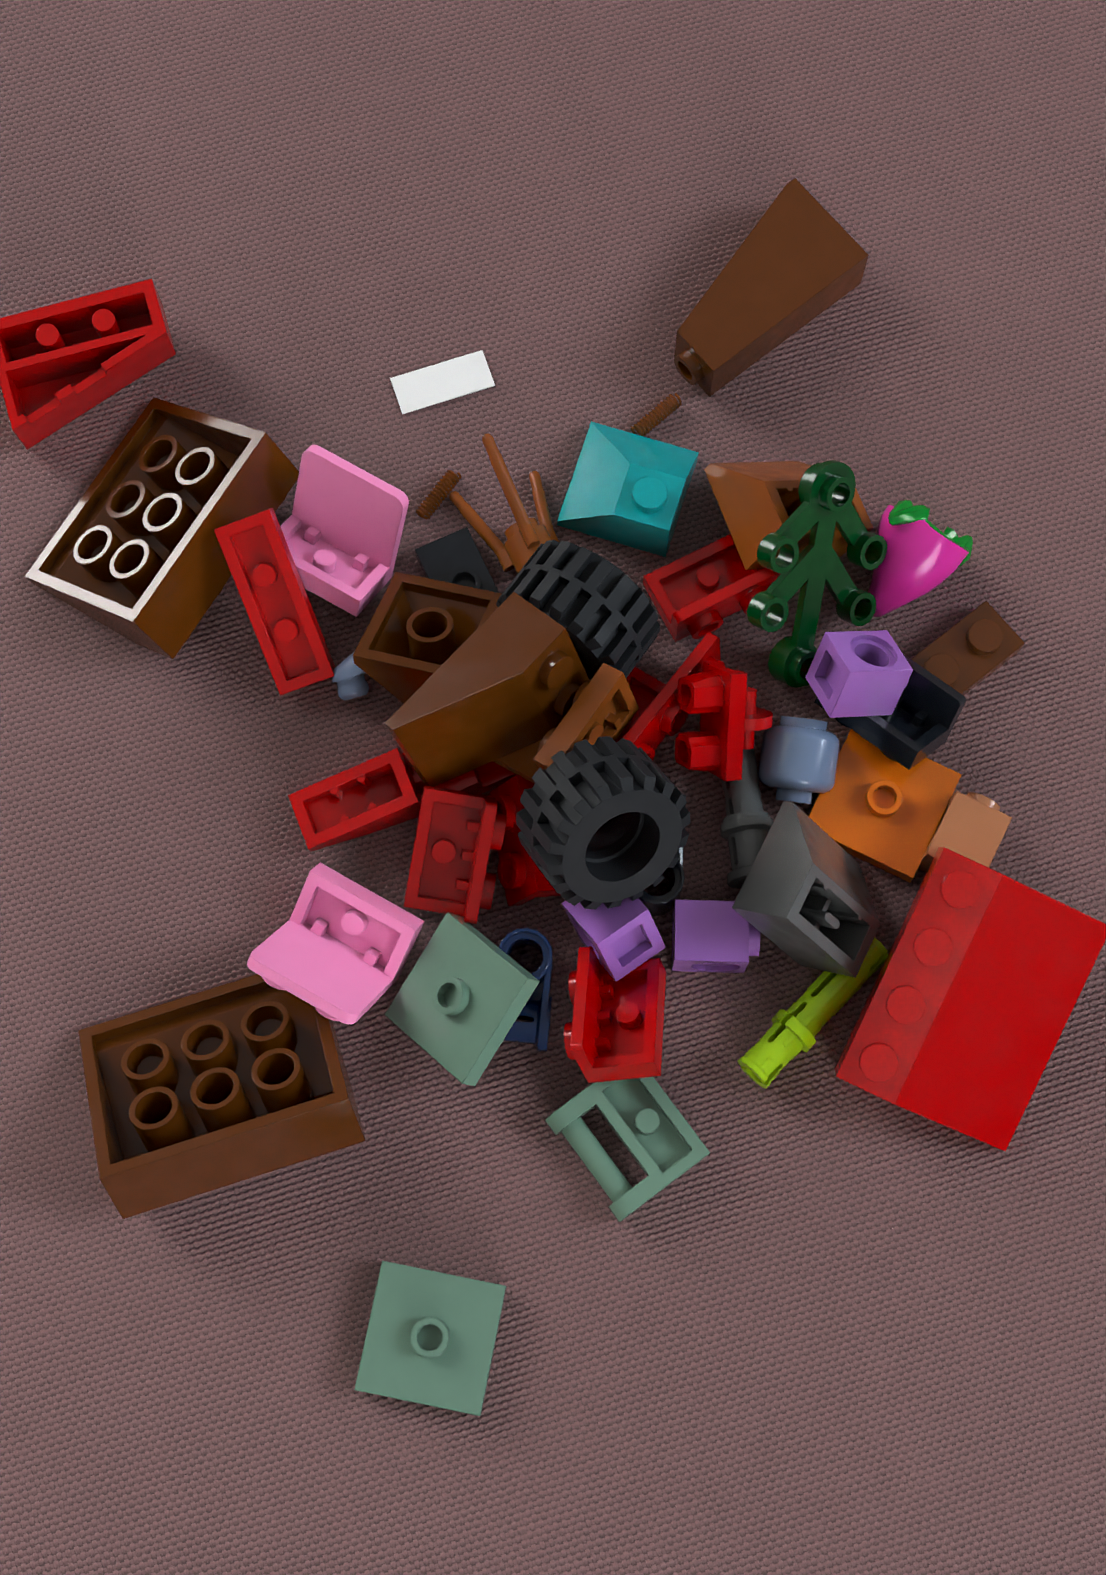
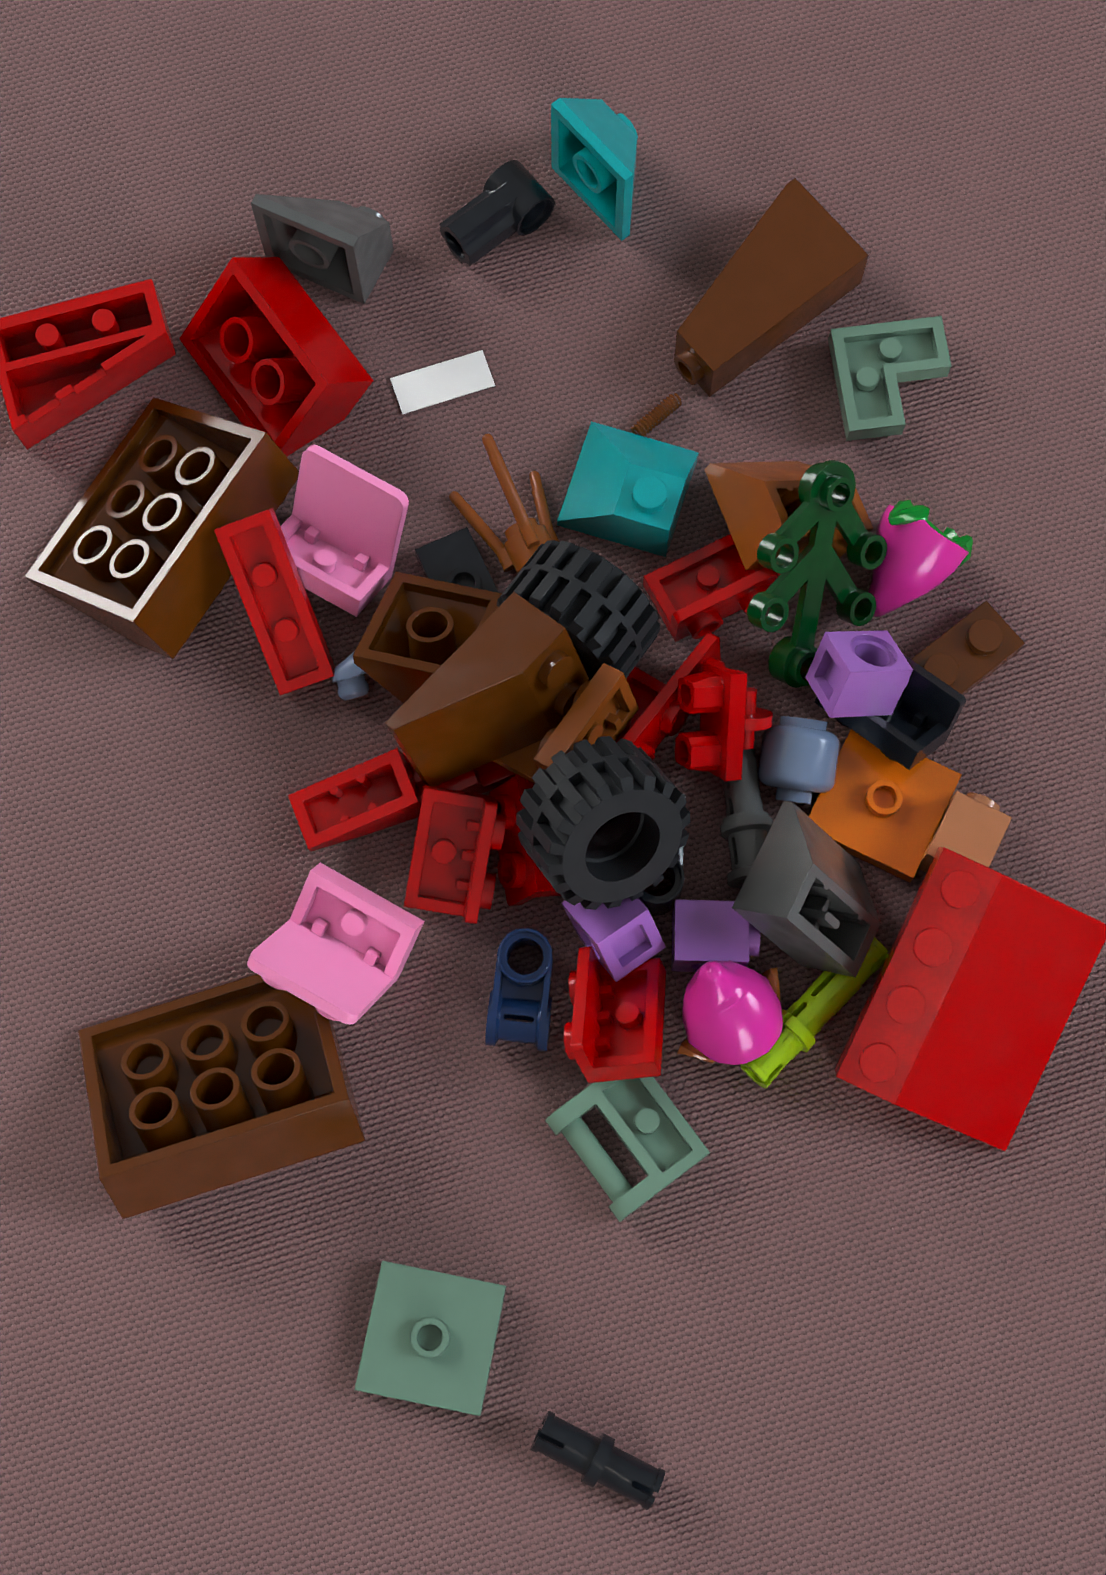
(274, 354): none -> red slope
(325, 241): none -> dark grey slope
(437, 493): dark orange leg -> none
(461, 999): sand green plate -> none
(509, 204): none -> black piece
(596, 157): none -> teal slope
(598, 1460): none -> black pin
(731, 1013): none -> dark pink hat
(873, 361): none -> sand green plate

